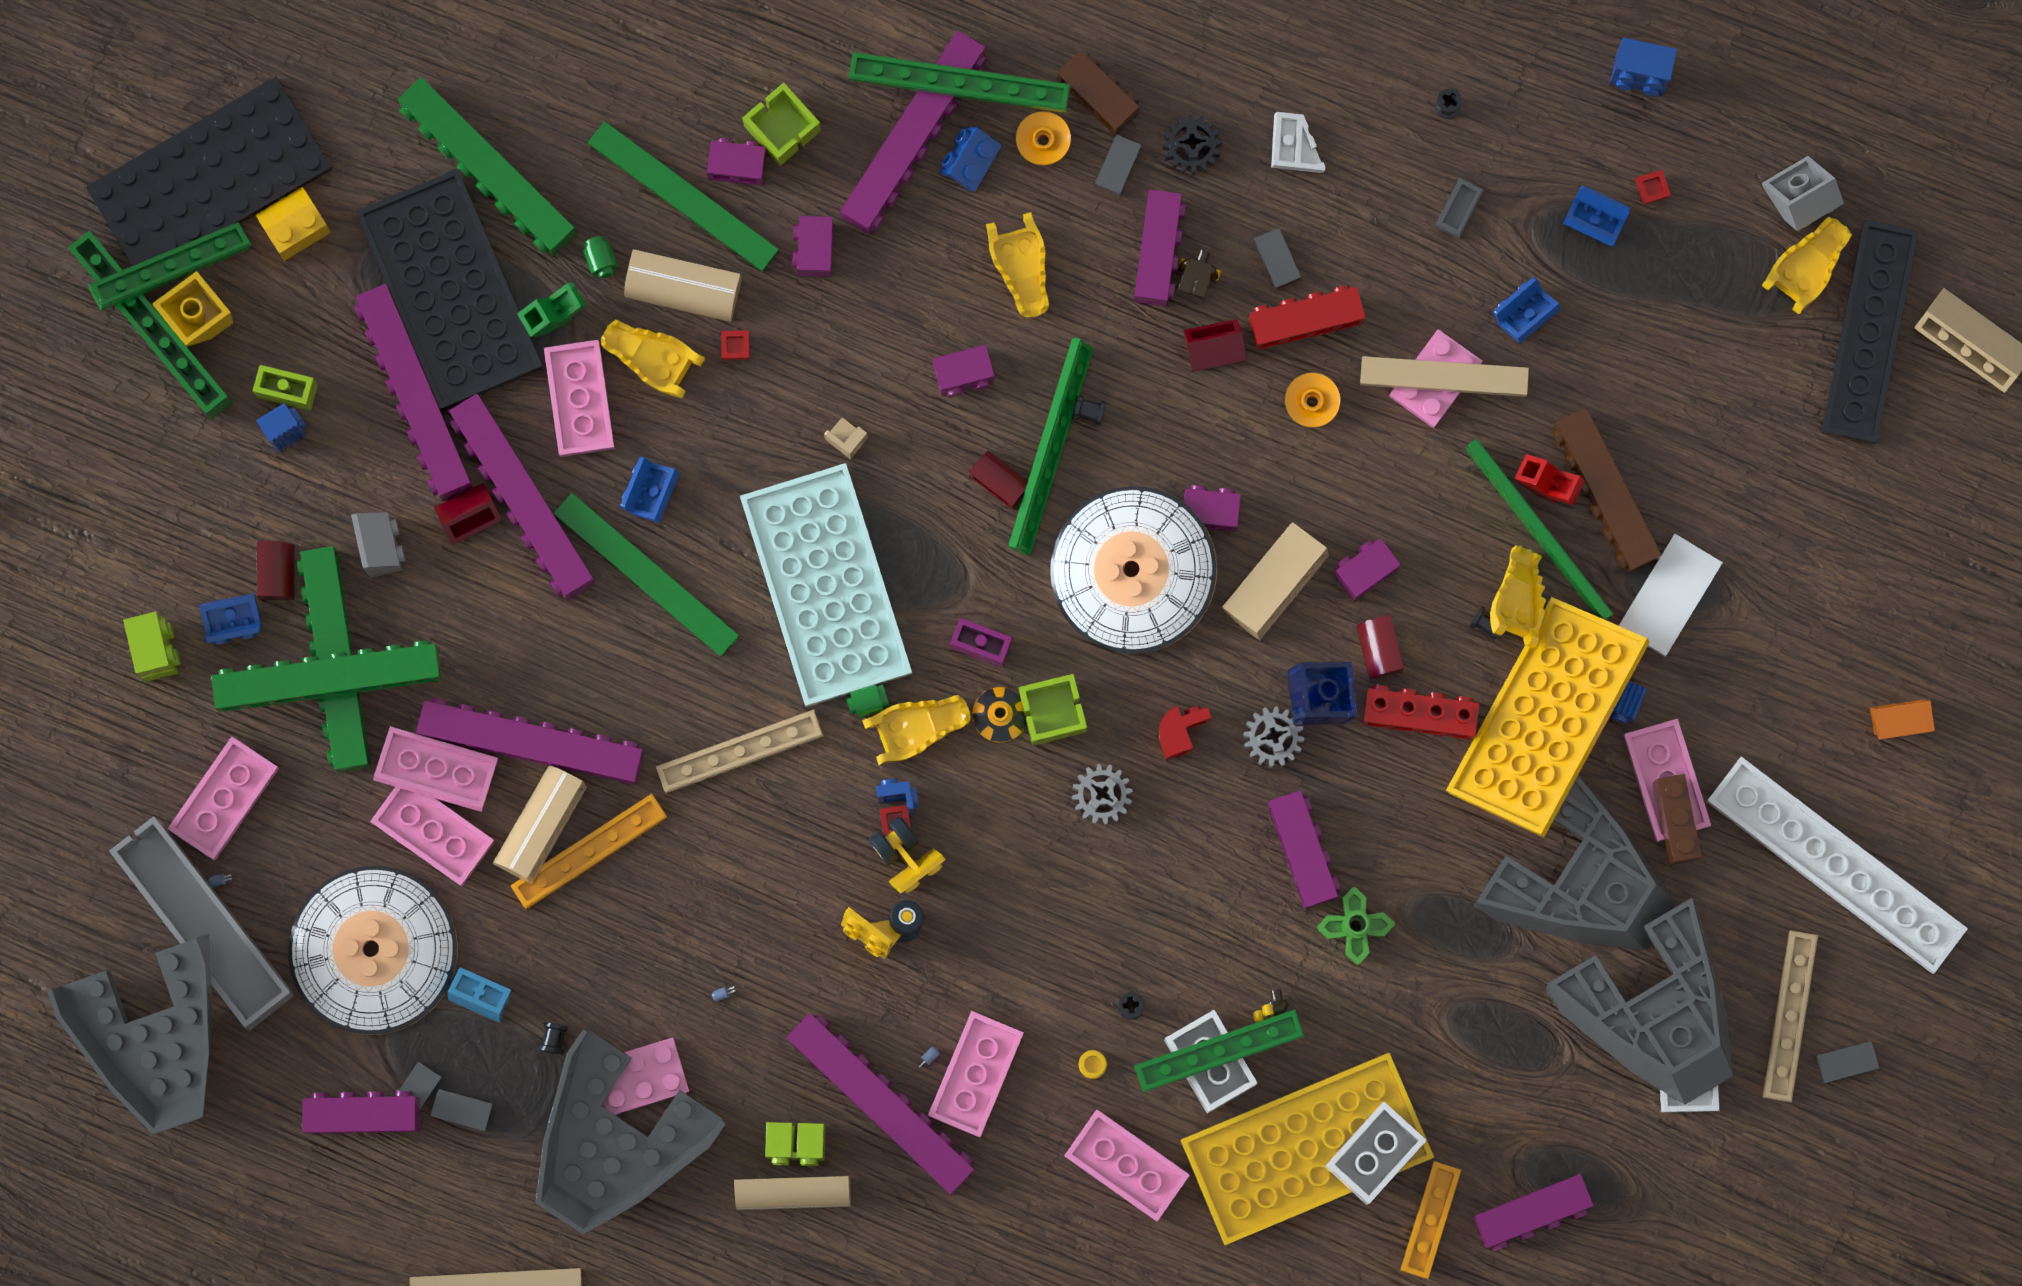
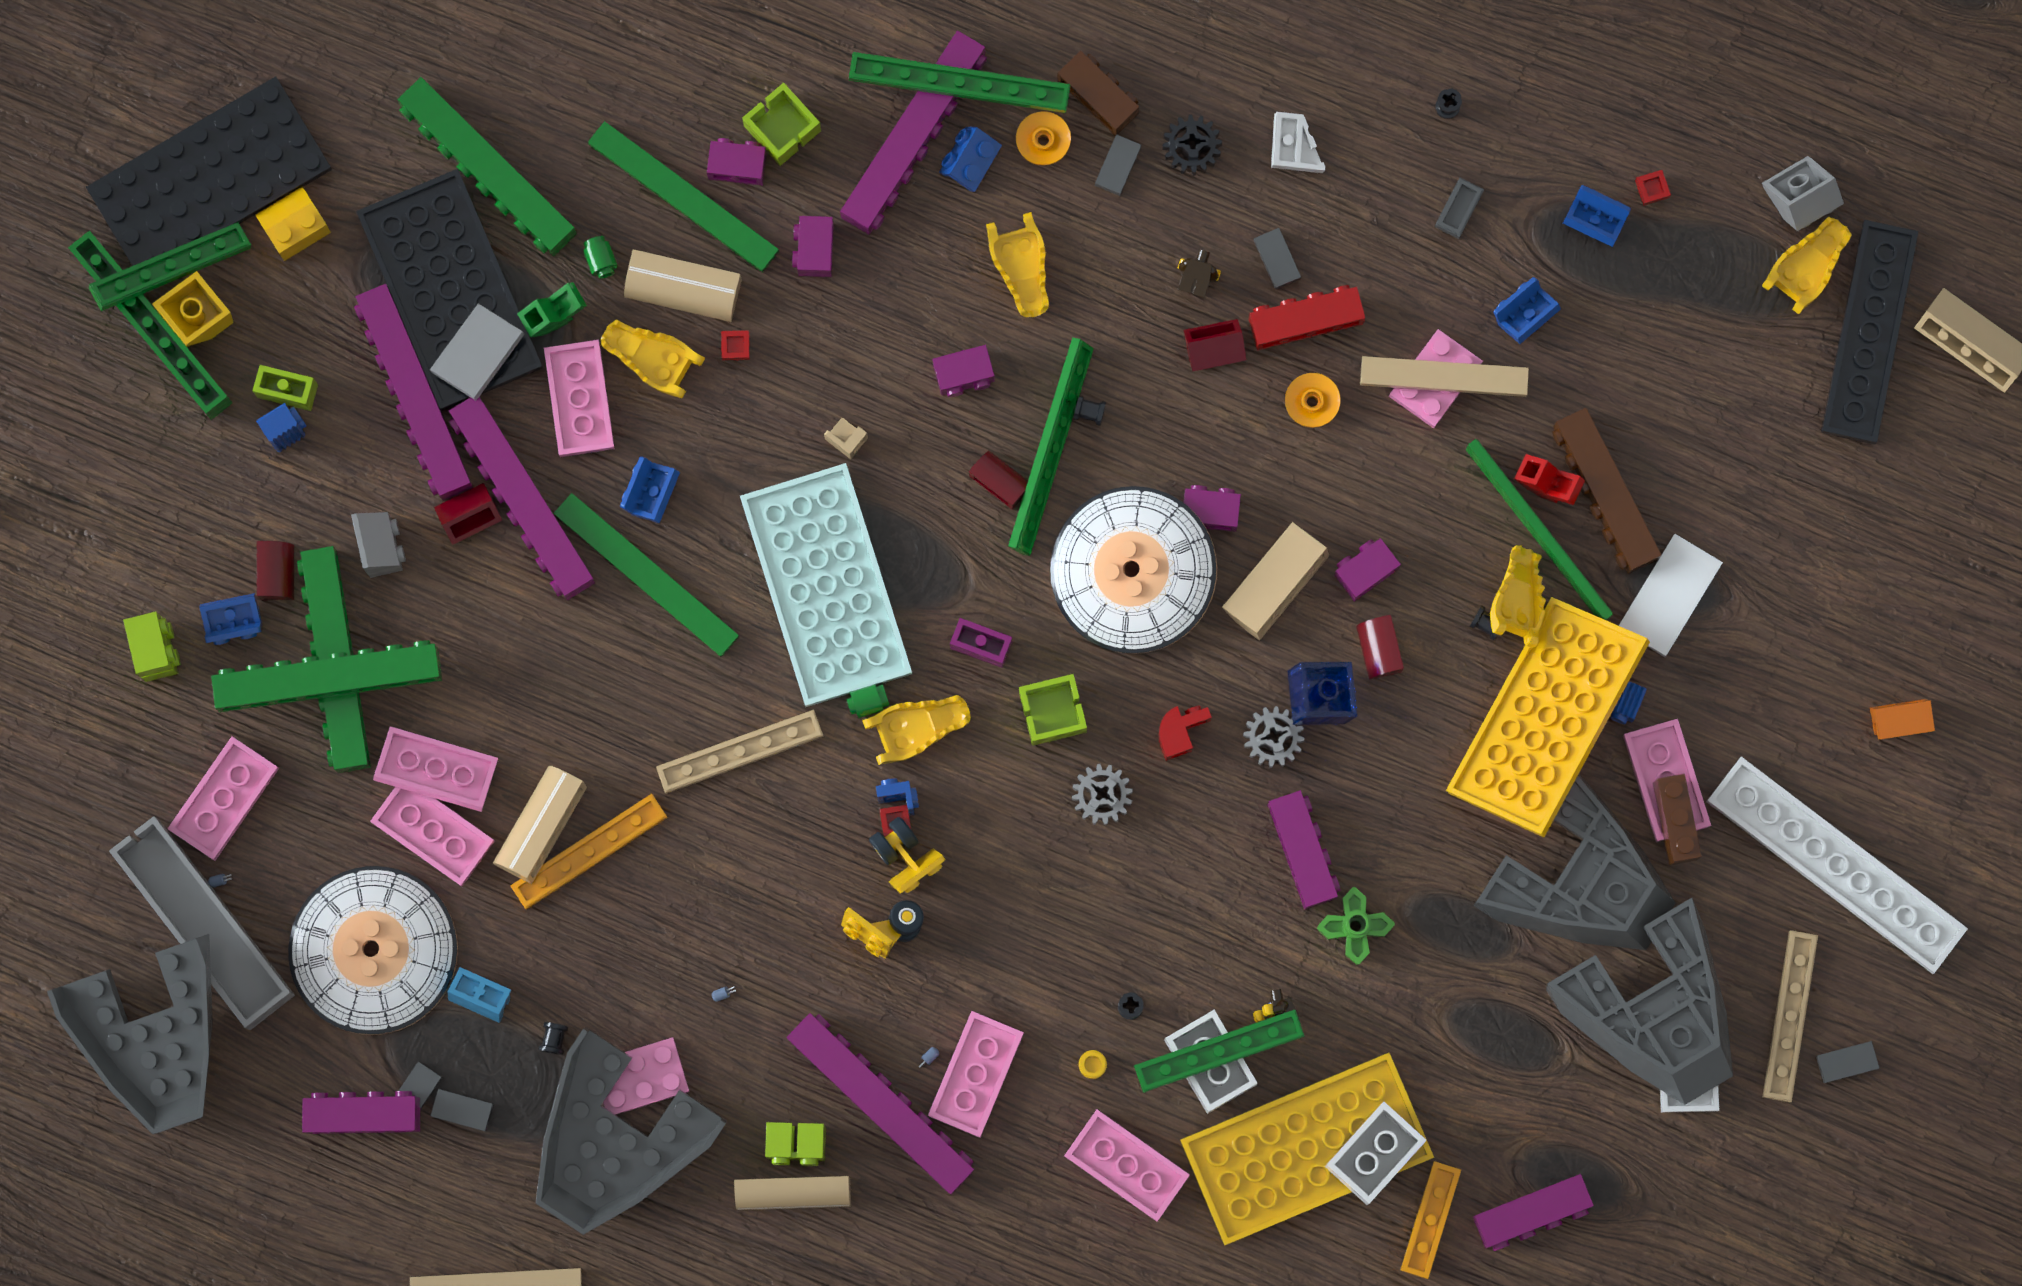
(477, 352): none -> light grey tile
(530, 742): magenta brick -> none
(995, 728): dish -> none
(1157, 248): magenta brick -> none
(1420, 713): red brick -> none
(1643, 67): blue brick -> none

